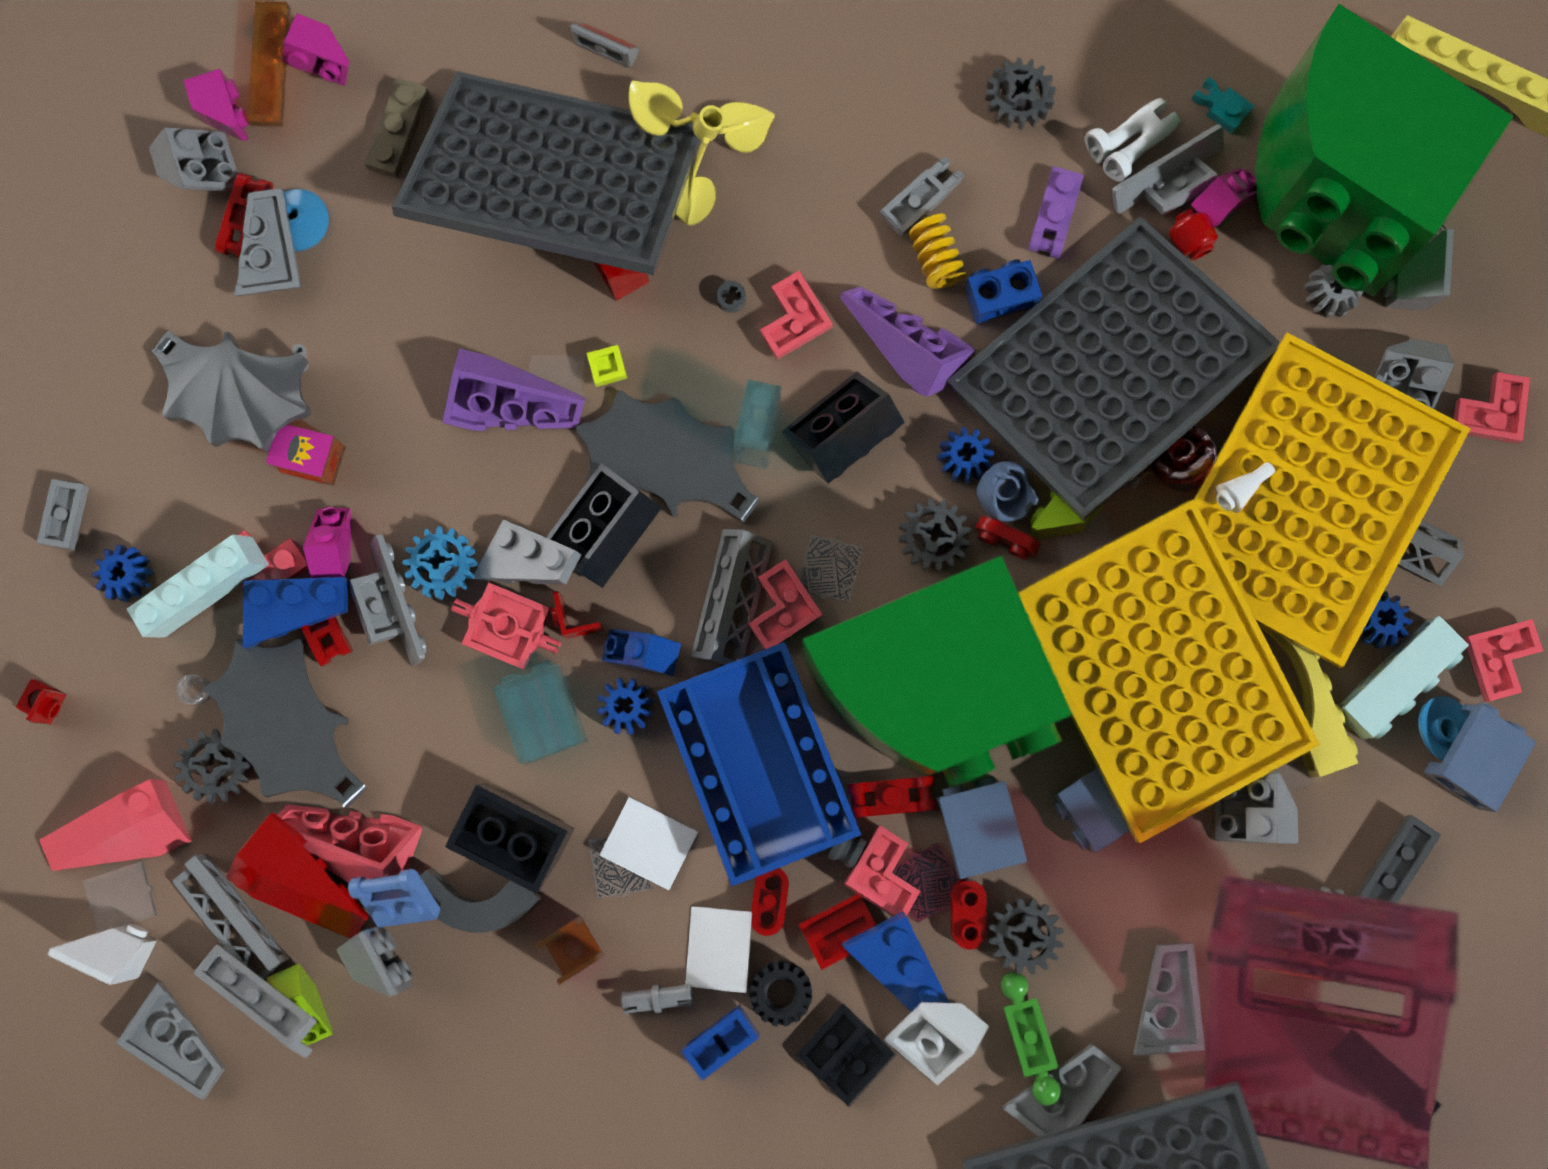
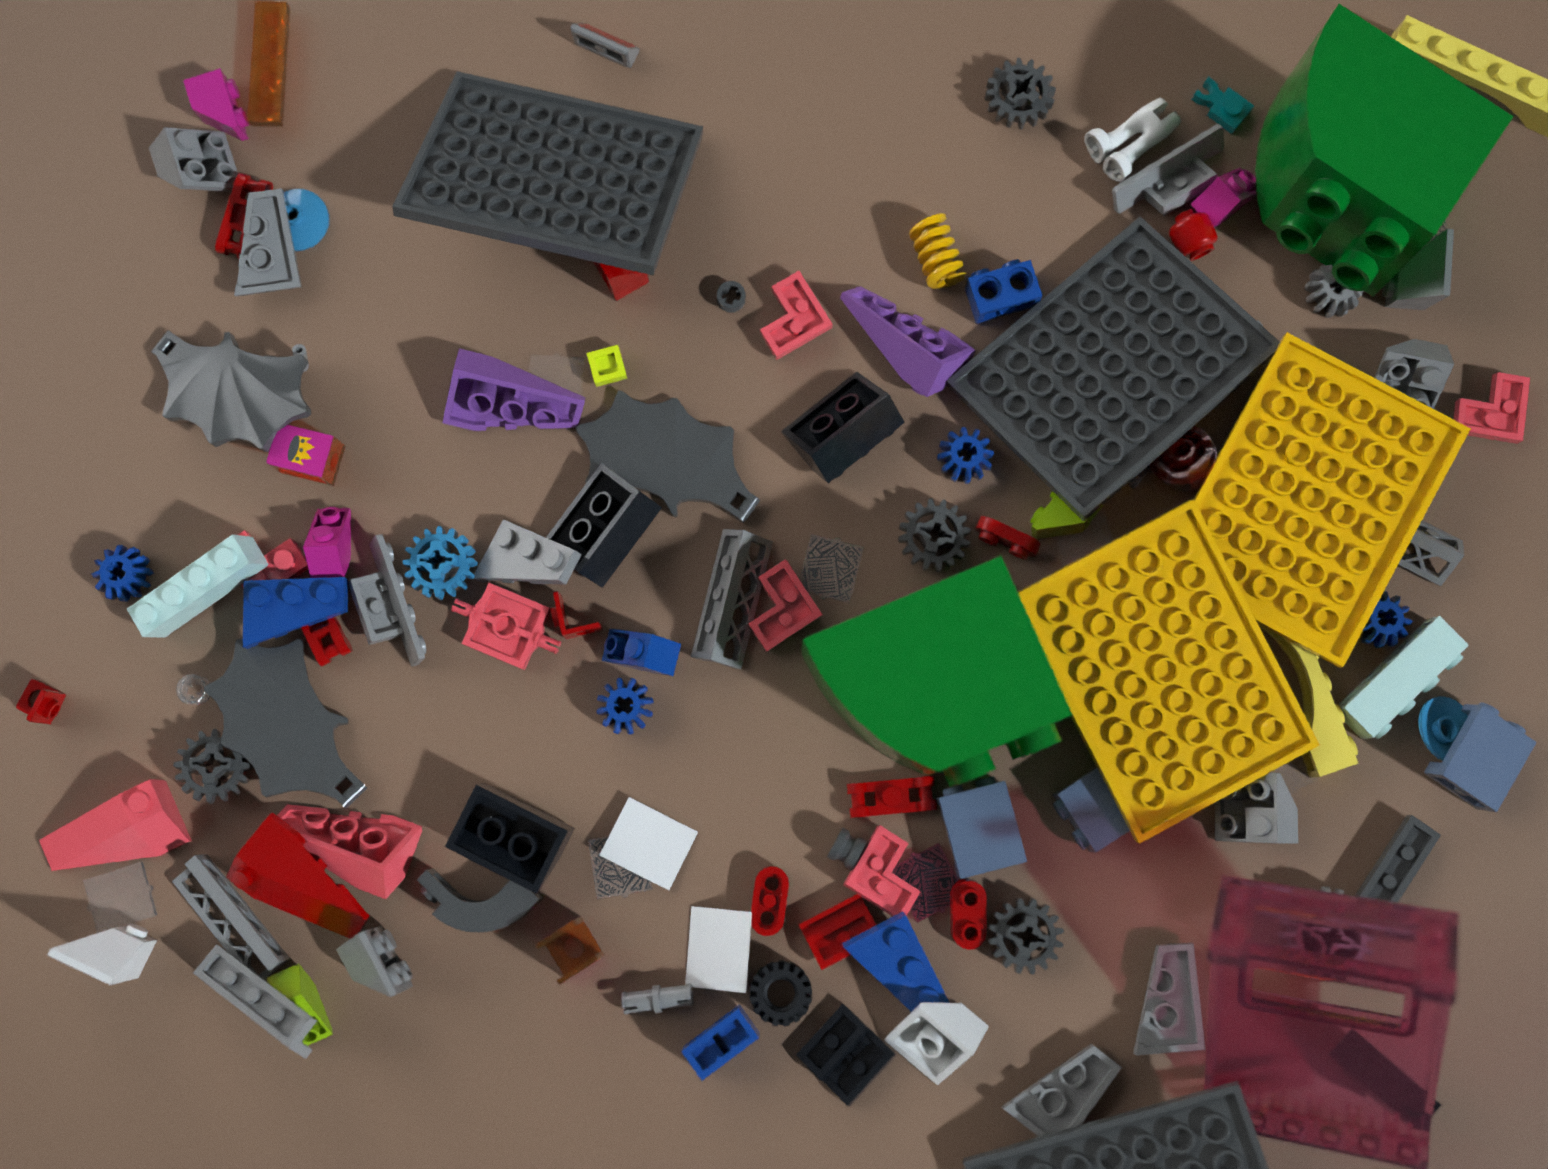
(62, 514): light grey plate -> none
(172, 1044): light grey wing -> none
(316, 50): dark pink slope -> none
(395, 898): medium blue plate -> none
(396, 127): dark tan plate -> none
(539, 713): clear light blue brick -> none
(743, 126): light yellow plant -> none
(757, 424): clear light blue brick -> none
(758, 764): blue slope -> none
(919, 198): light grey hinge -> none
(1006, 492): sand blue hair -> none
(1030, 1038): bright green plate -> none
(1056, 211): medium lavender plate -> none
(1237, 492): white cone -> none
(1493, 654): coral plate -> none

